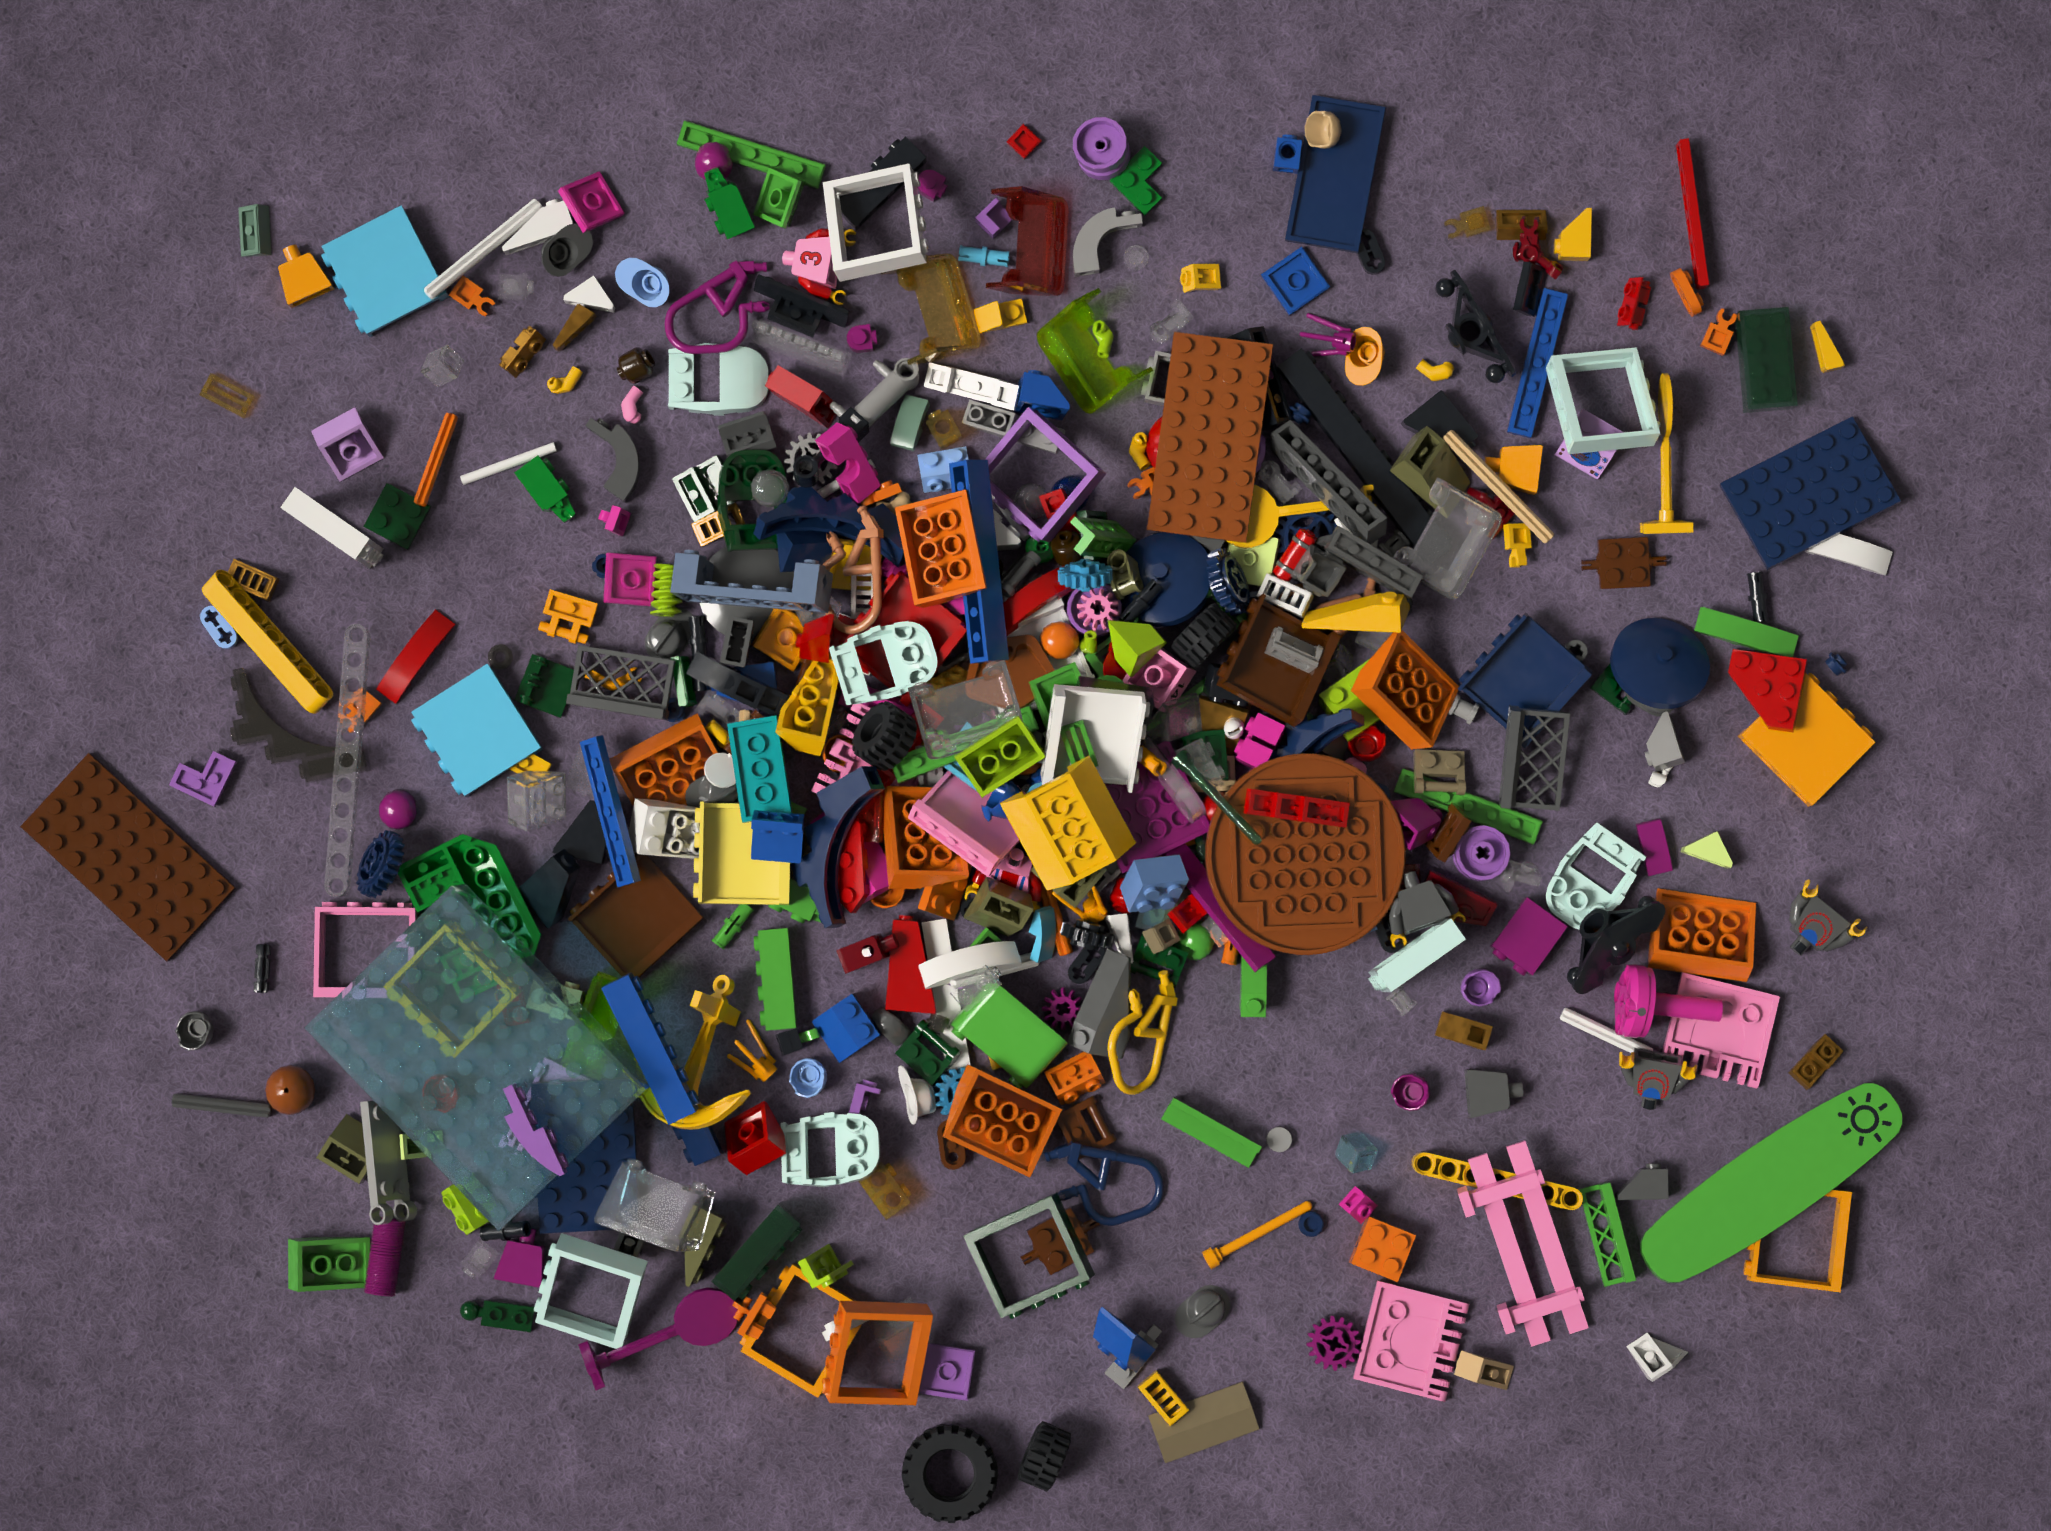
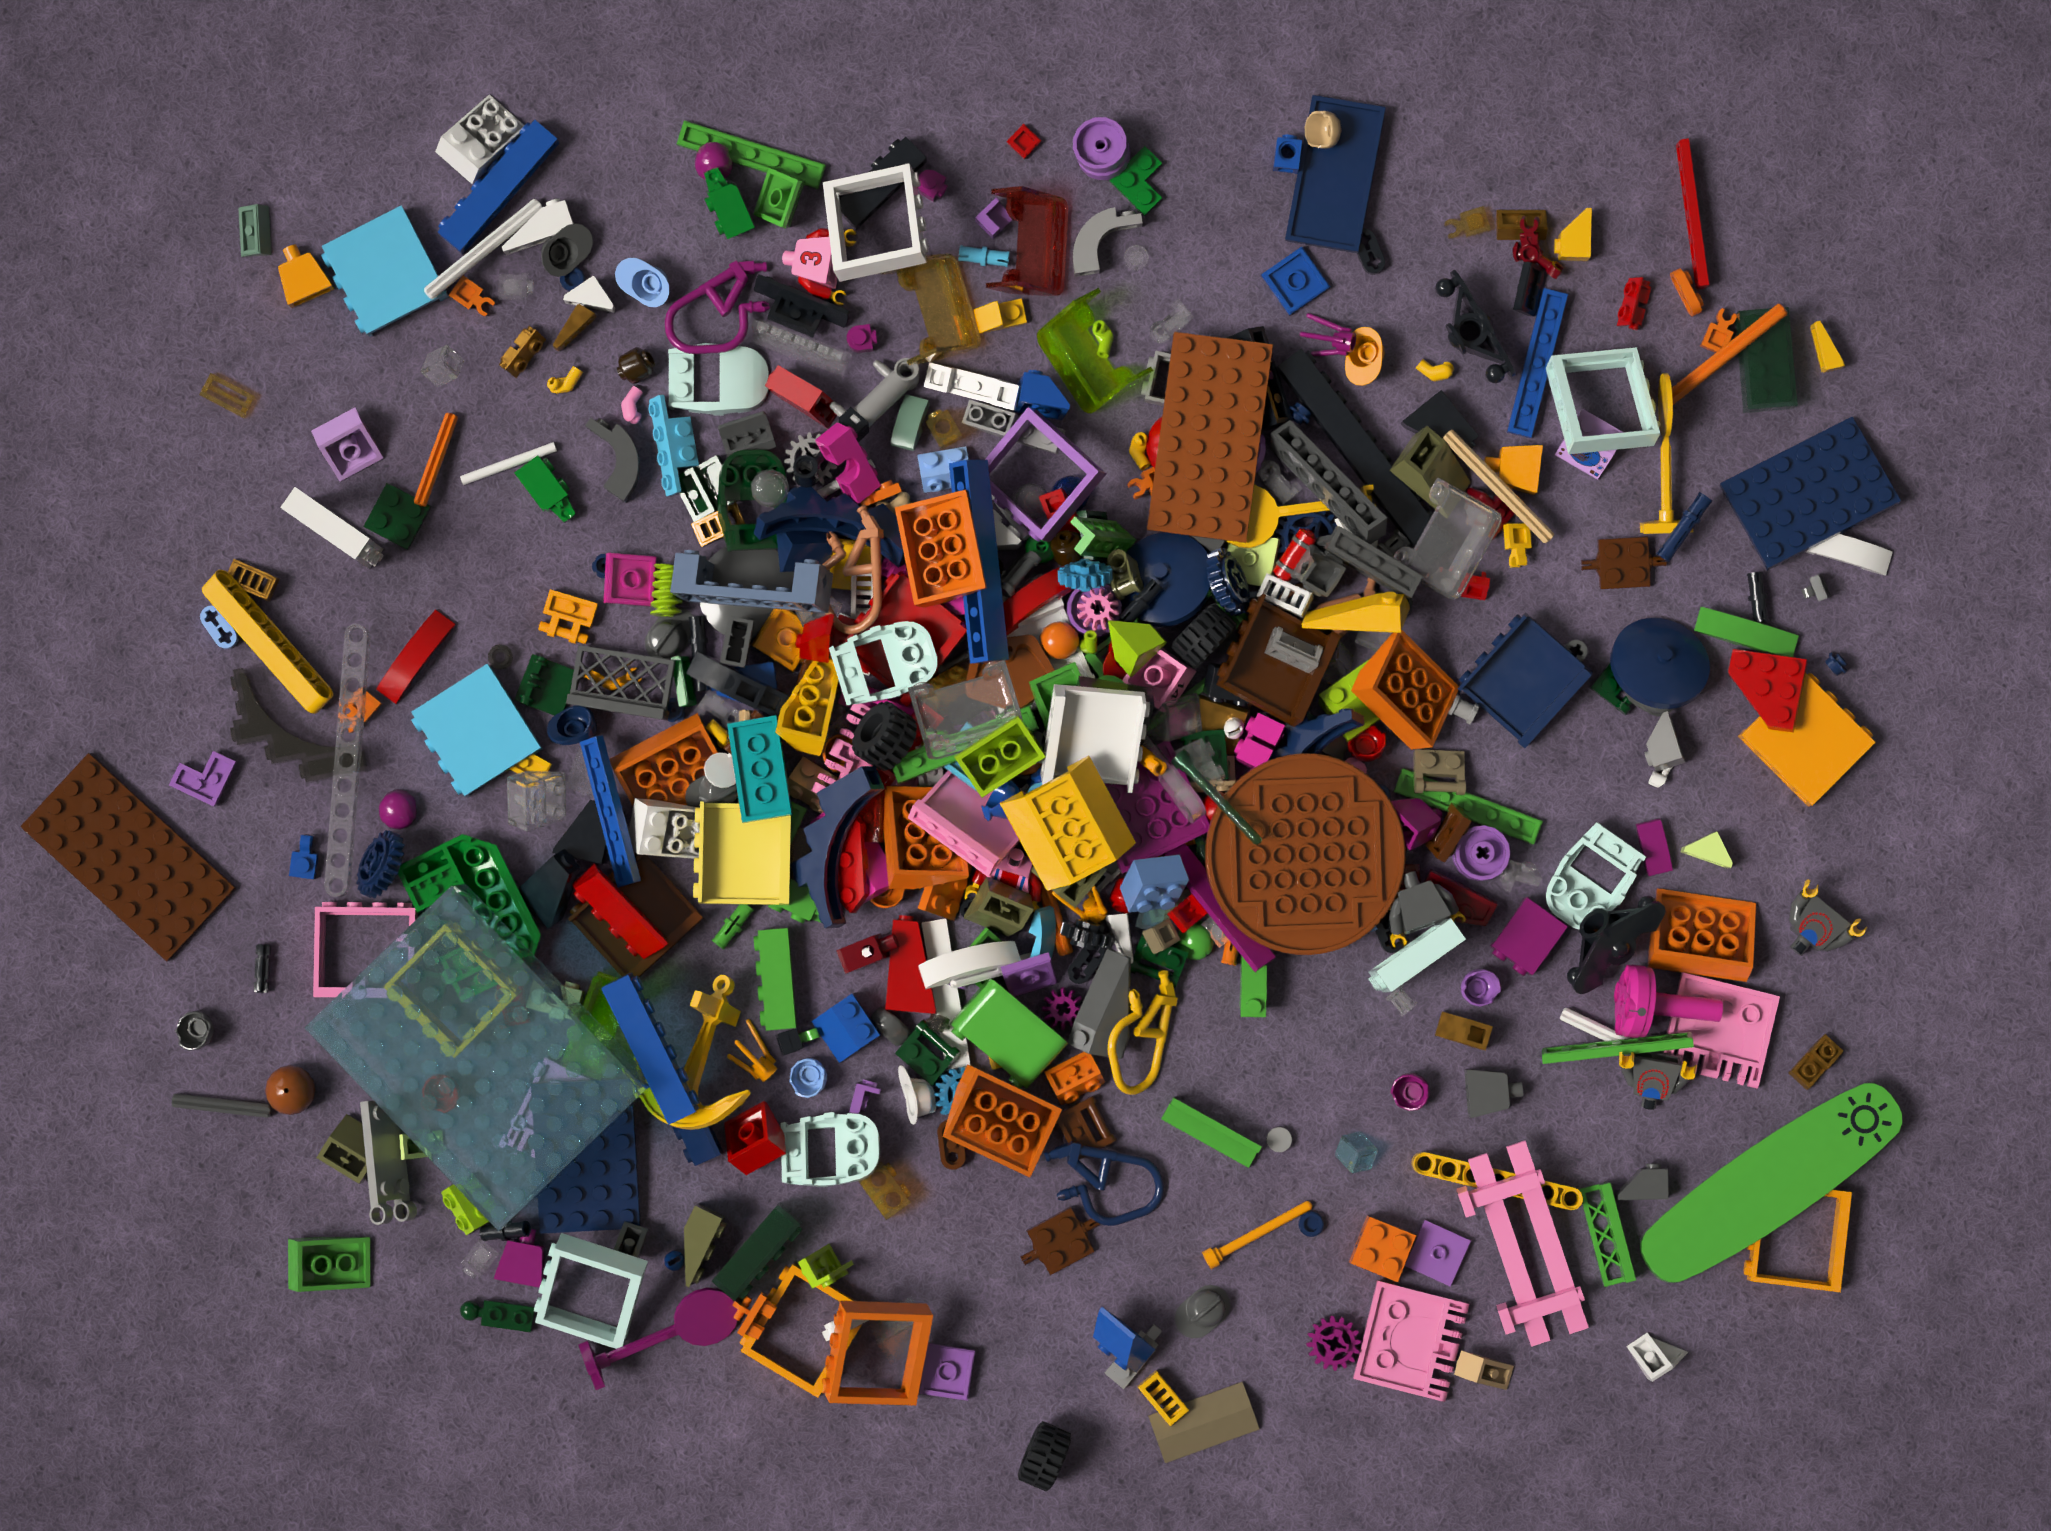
(304, 863): none -> blue plate
(384, 1264): magenta piece -> none
(479, 138): none -> white slope
(498, 186): none -> blue brick
(537, 1142): medium lavender slope -> none
(572, 279): none -> dark blue tile
(572, 726): none -> dark blue hat
(591, 202): dark pink tile -> none
(615, 520): dark pink tile -> none
(619, 912): none -> red slope
(656, 1208): clear windscreen -> none
(672, 1255): none -> blue hinge
(674, 444): none -> medium azure bracket
(777, 836): blue bracket -> none
(802, 781): none -> tan bracket
(942, 1507): black tyre -> none
(977, 987): clear hinge -> none
(1029, 974): none -> medium lavender plate
(1069, 1236): window -> none
(1071, 727): bright green tile -> none
(1200, 277): yellow bracket -> none
(1296, 808): red slope -> none
(1358, 1205): dark pink bracket -> none
(1437, 1253): none -> medium lavender plate
(1477, 587): none -> red tile
(1512, 761): dark grey fence -> none
(1614, 1047): none -> bright green tile
(1686, 524): none -> dark blue pin
(1728, 352): none -> orange axle
(1818, 588): none -> tile

